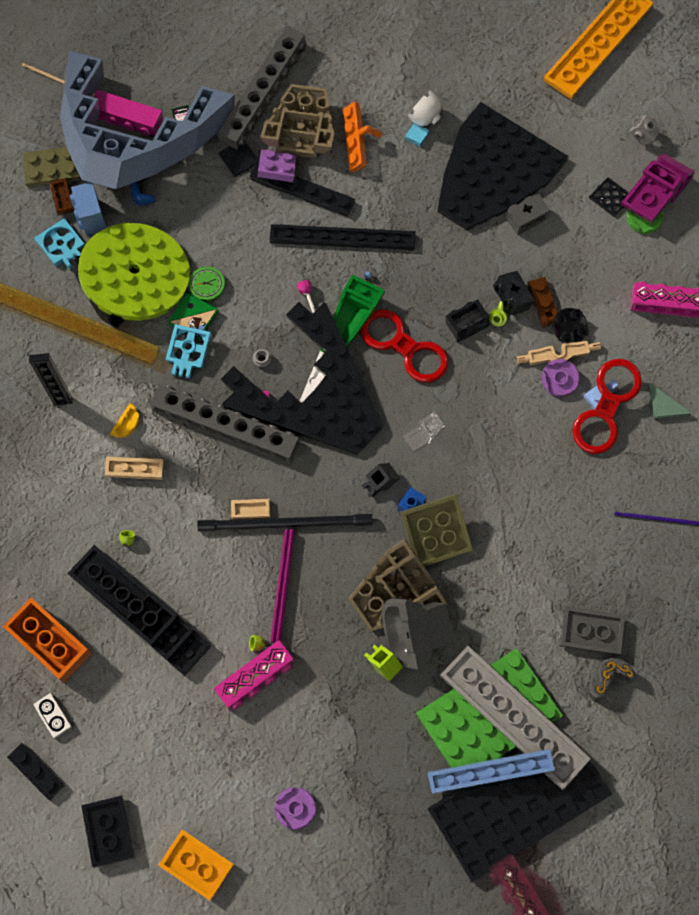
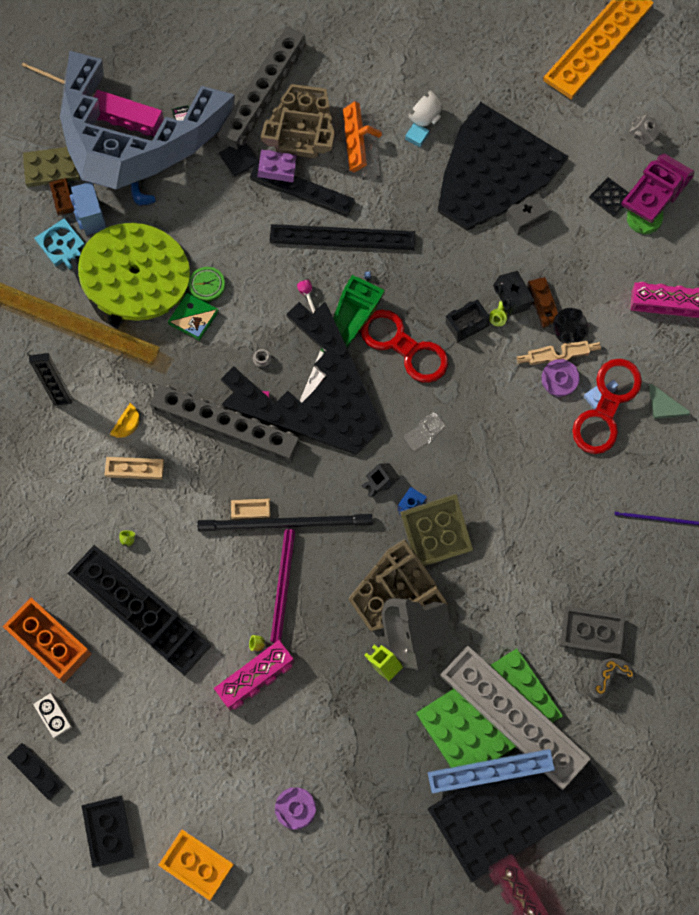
(184, 363): medium azure piece -> none

